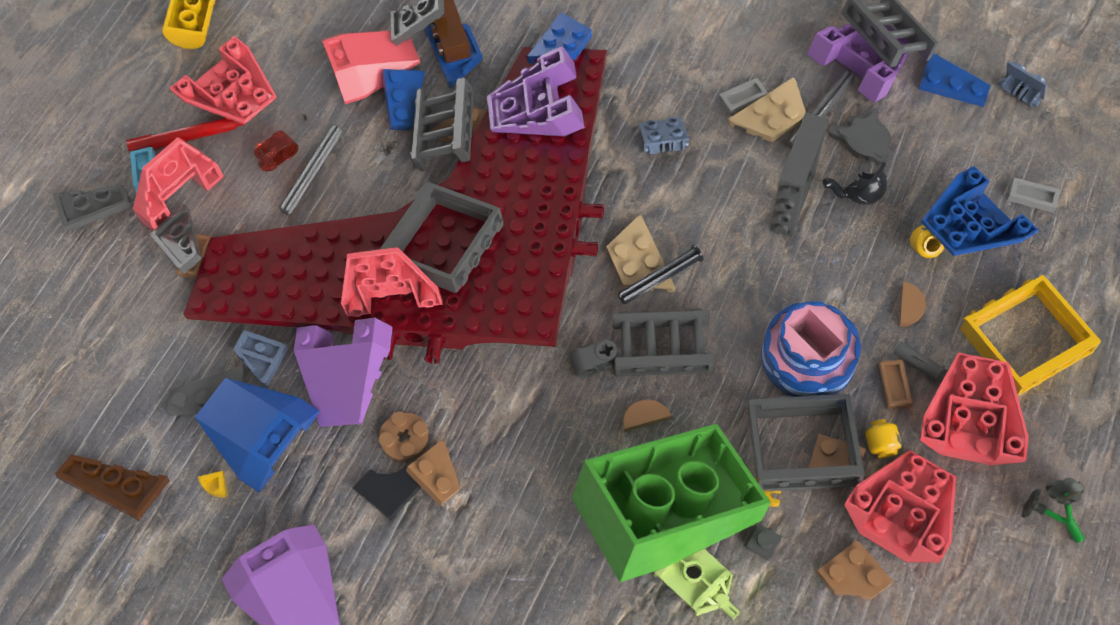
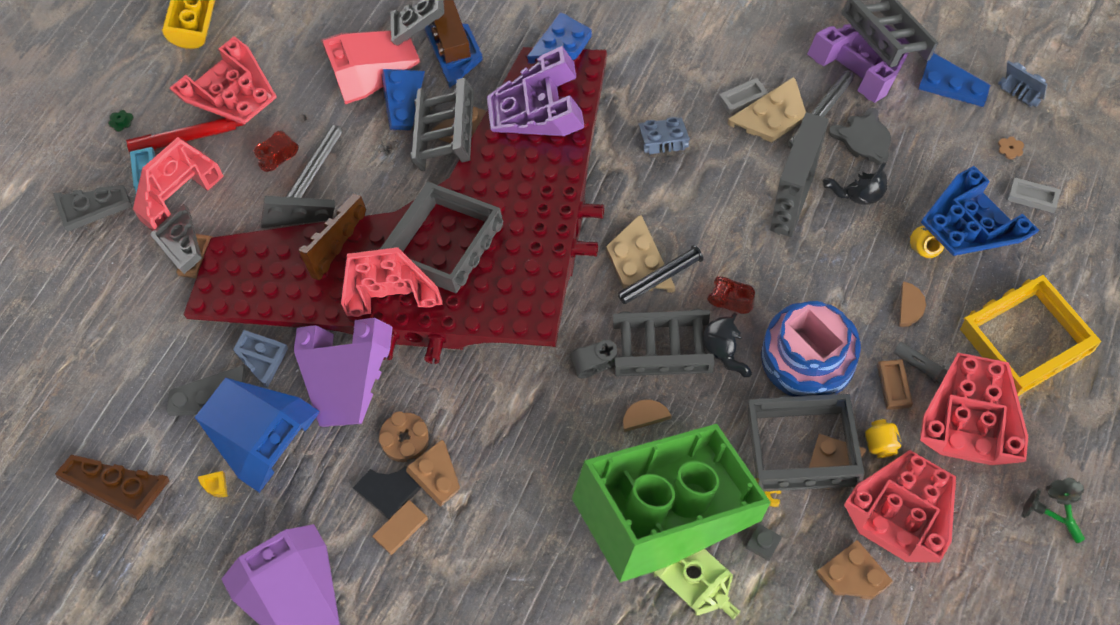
(120, 120): none -> dark green plant
(292, 210): none -> dark grey wing
(329, 242): none -> reddish brown wing
(400, 527): none -> medium nougat tile
(720, 341): none -> black piece
(730, 295): none -> clear red piece
(1011, 147): none -> medium nougat plant

